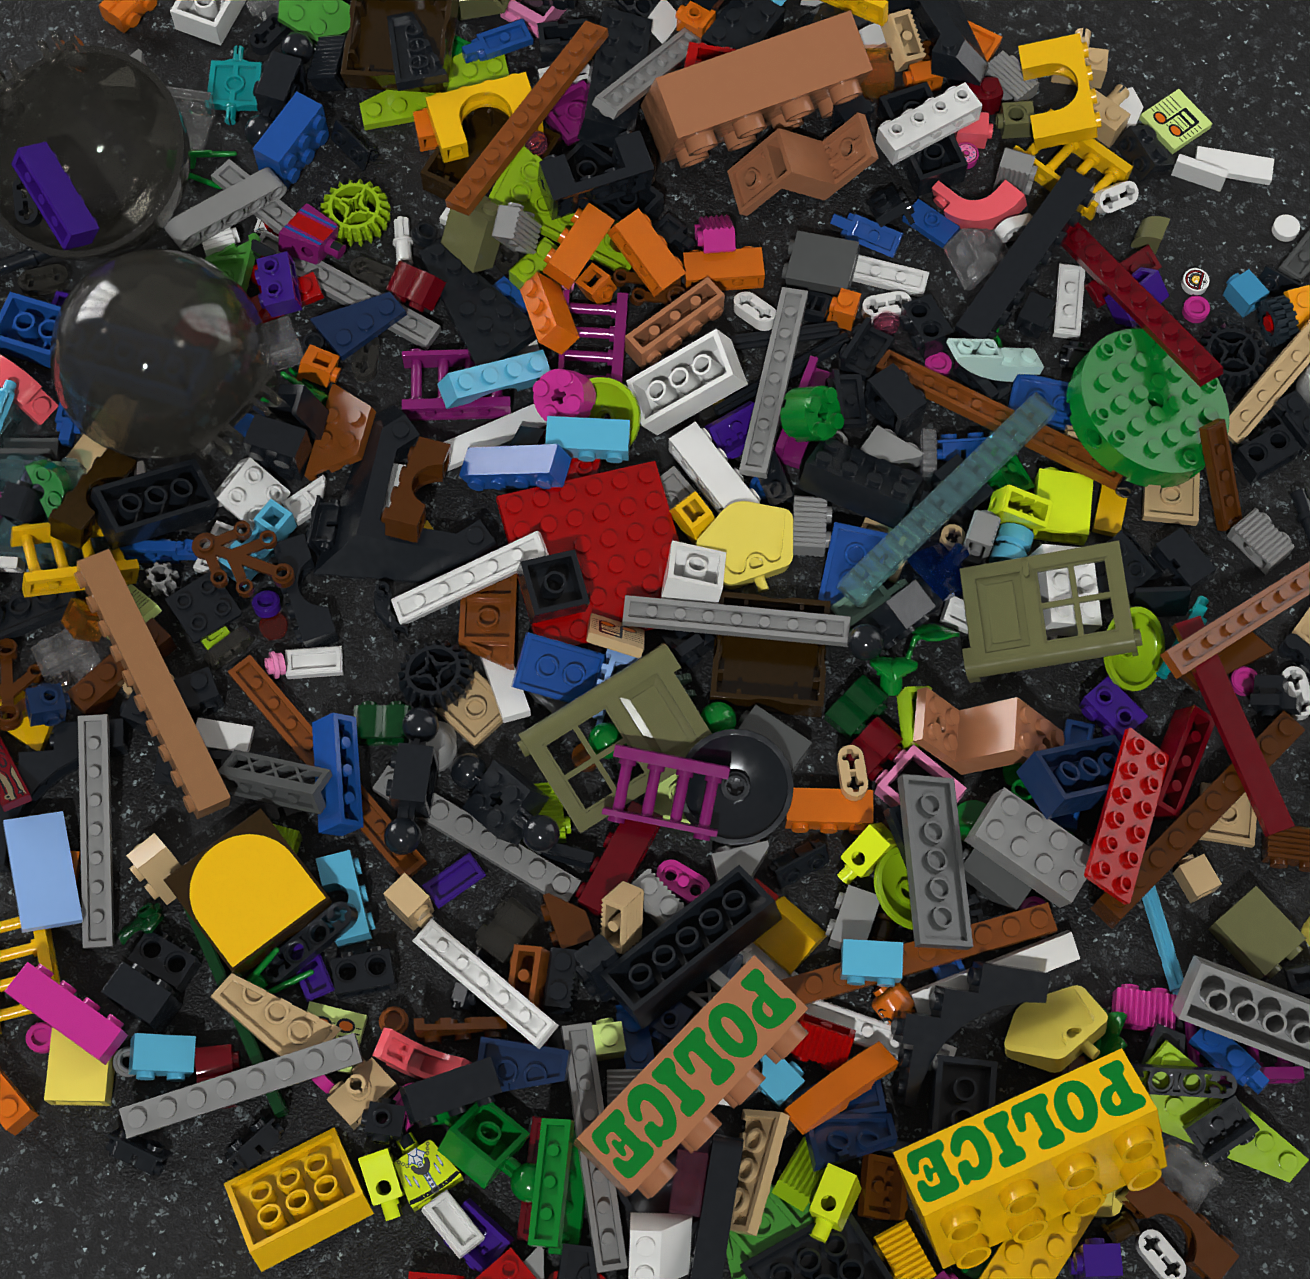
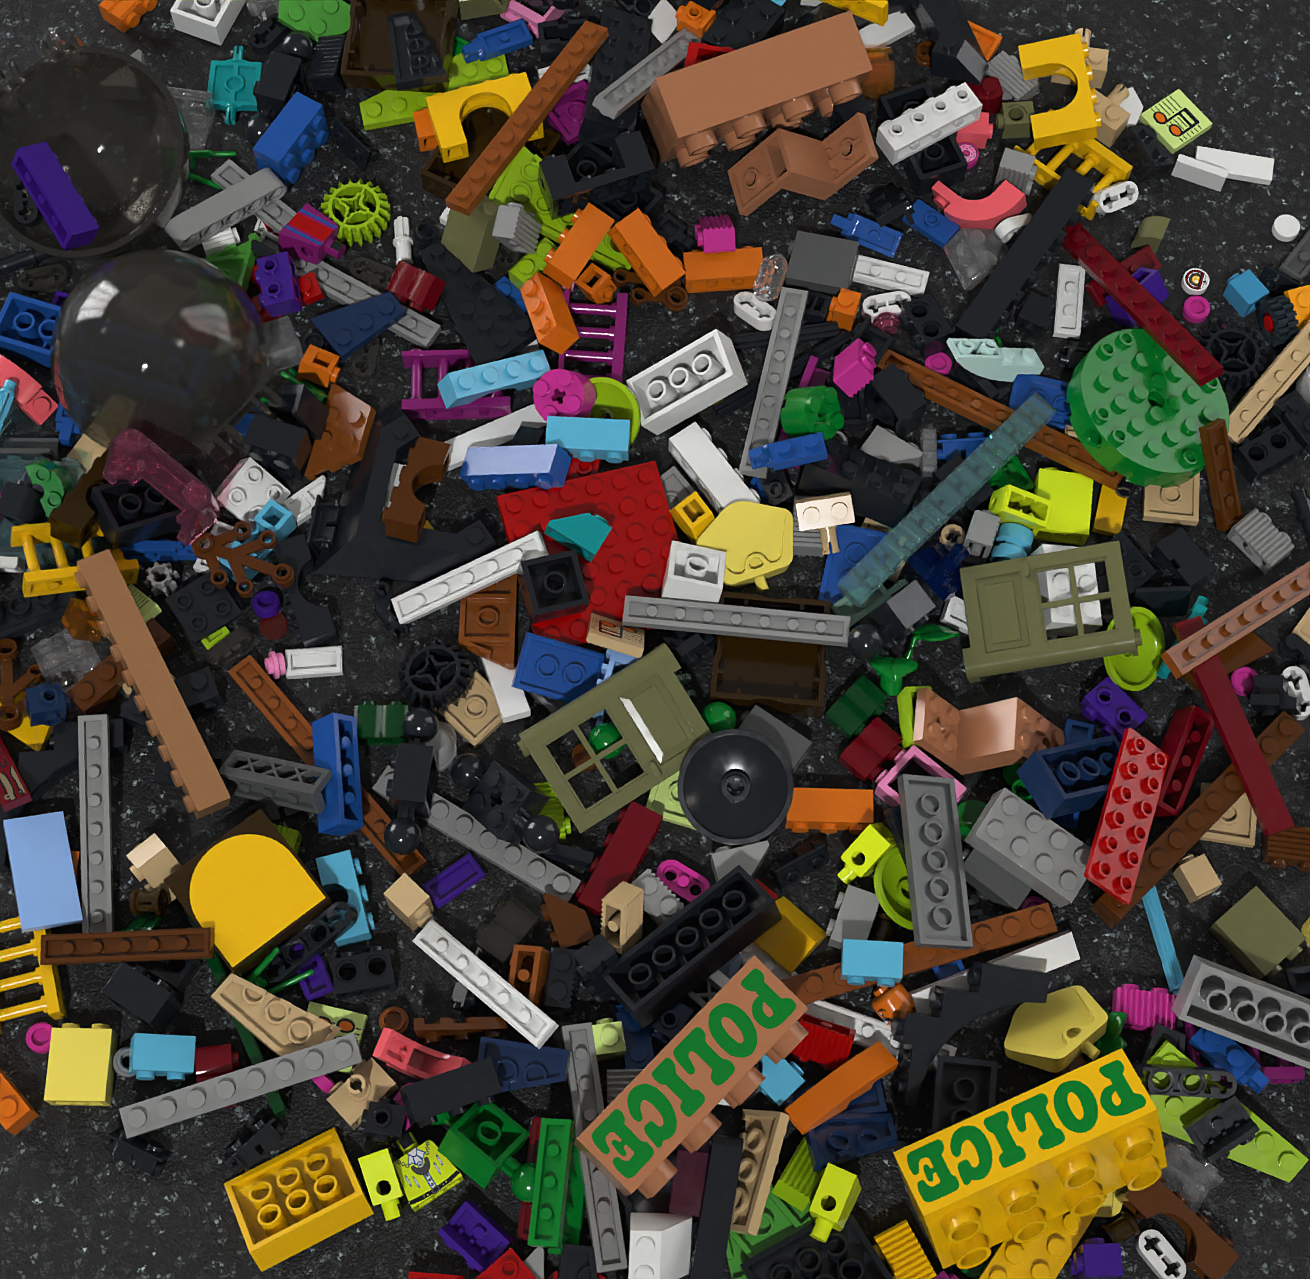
(67, 1013): dark pink brick -> none
(127, 946): none -> reddish brown tile
(137, 457): none -> clear pink windscreen
(148, 901): none -> dark brown bush
(225, 735): white tile -> none
(453, 1224): white tile -> none
(537, 143): clear pink plate -> none
(580, 532): none -> teal slope
(674, 323): nougat brick -> none
(685, 769): magenta fence -> none
(731, 430): dark purple bracket -> none
(769, 276): none -> clear beam
(789, 452): none -> blue hinge
(825, 514): none -> brick
(846, 773): tan beam -> none
(854, 367): none -> dark pink brick
(882, 1189): reddish brown bracket -> none
(903, 39): tan brick -> none
(920, 73): orange brick -> none

